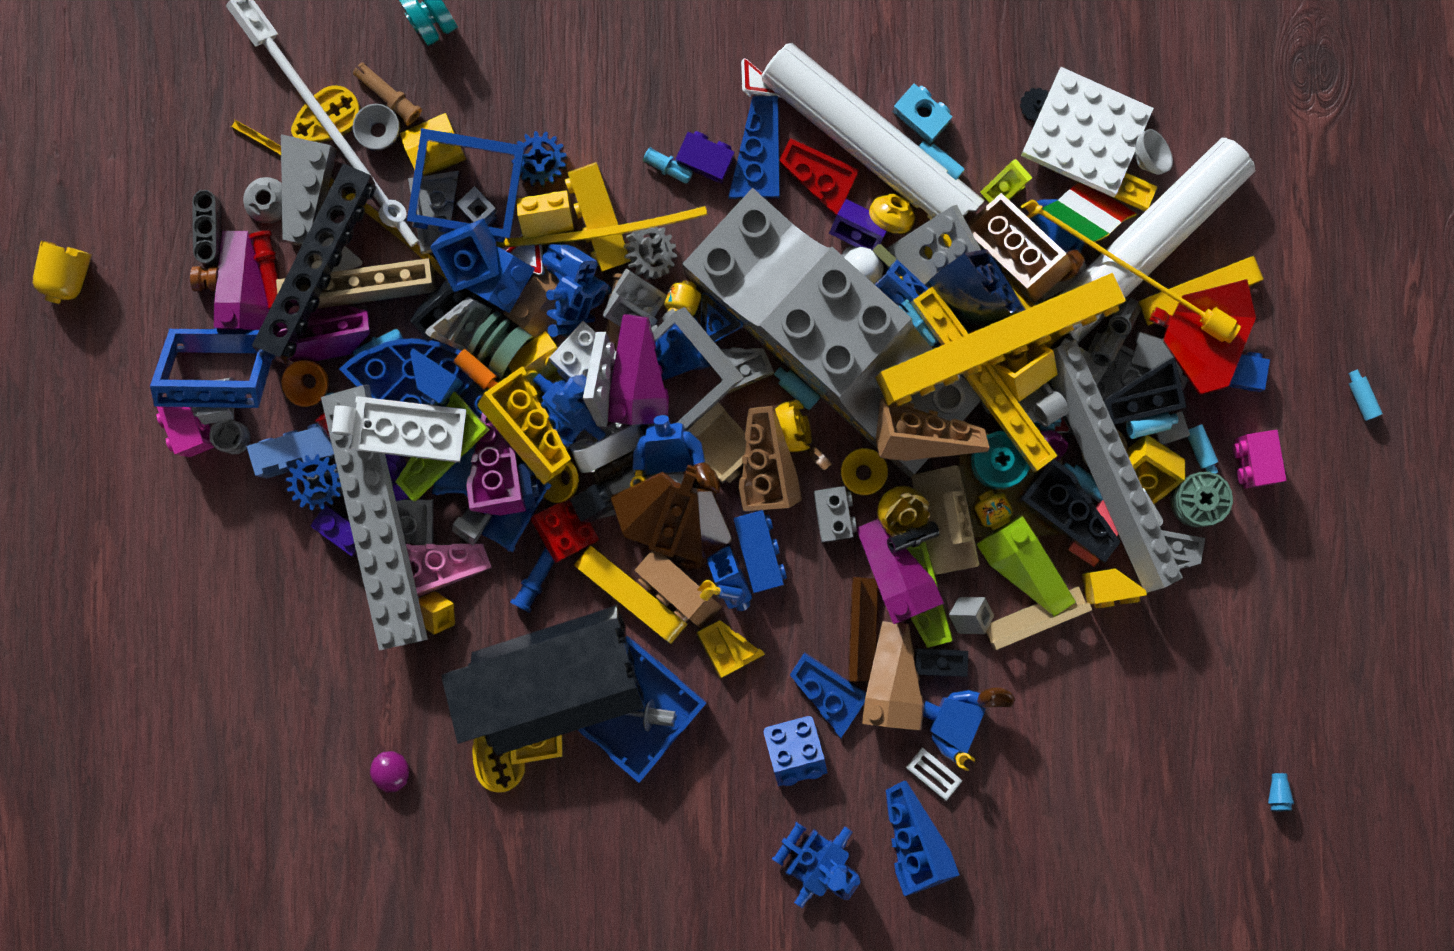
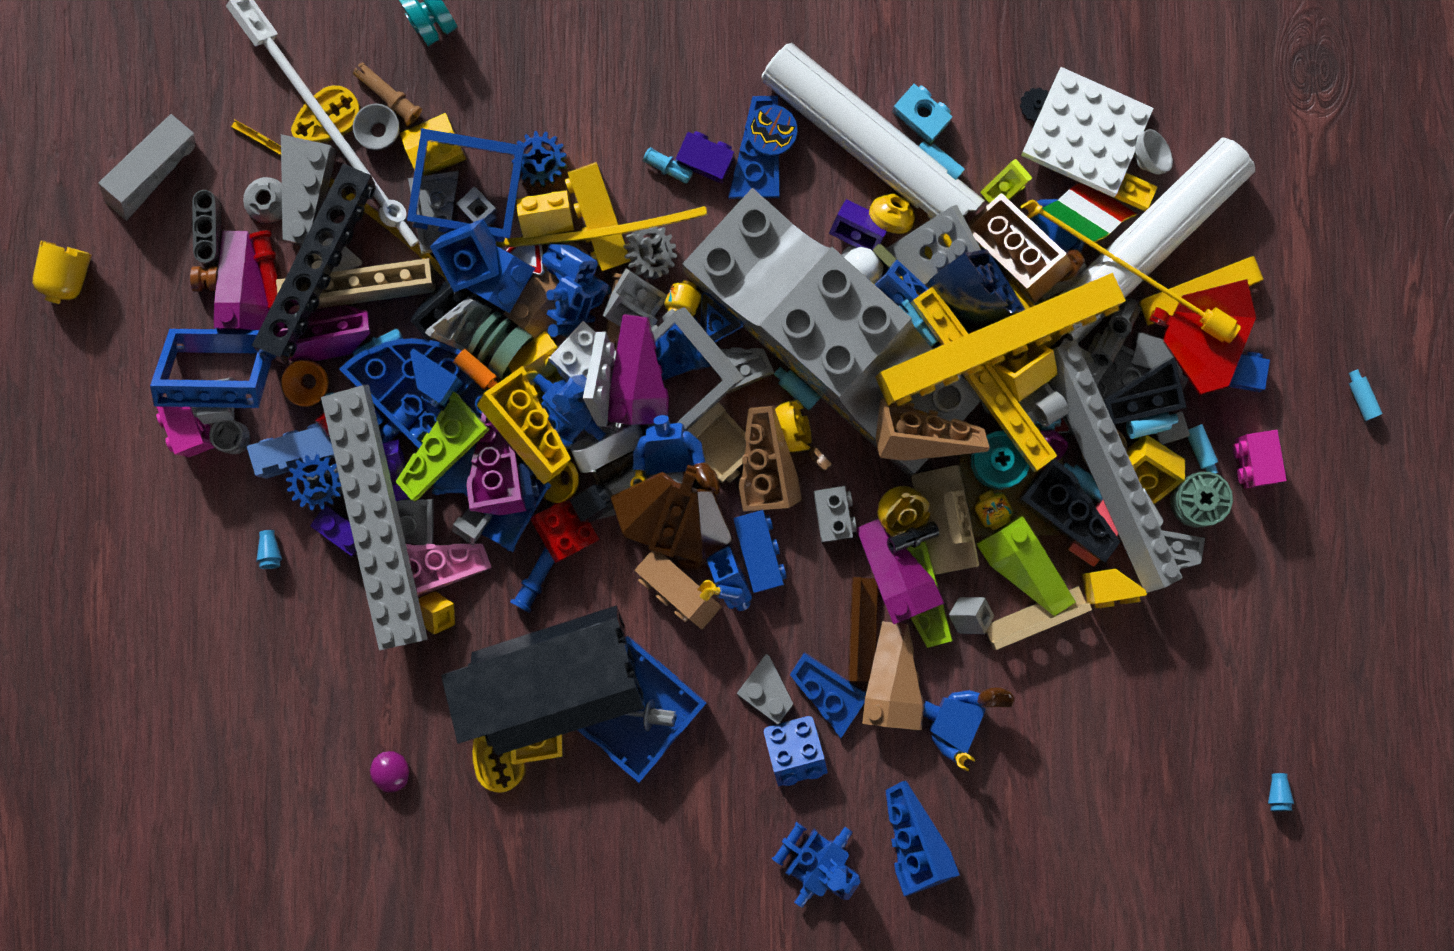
(146, 166): none -> light grey wedge
(268, 550): none -> dark azure cone
(402, 428): white hinge -> none
(630, 594): yellow beam -> none
(726, 648): yellow wing -> none
(752, 81): white piece -> none
(766, 691): none -> light grey wing
(772, 130): none -> tile
(819, 173): red wing -> none
(870, 459): yellow piece -> none
(917, 760): white tile -> none
(941, 662): black plate -> none

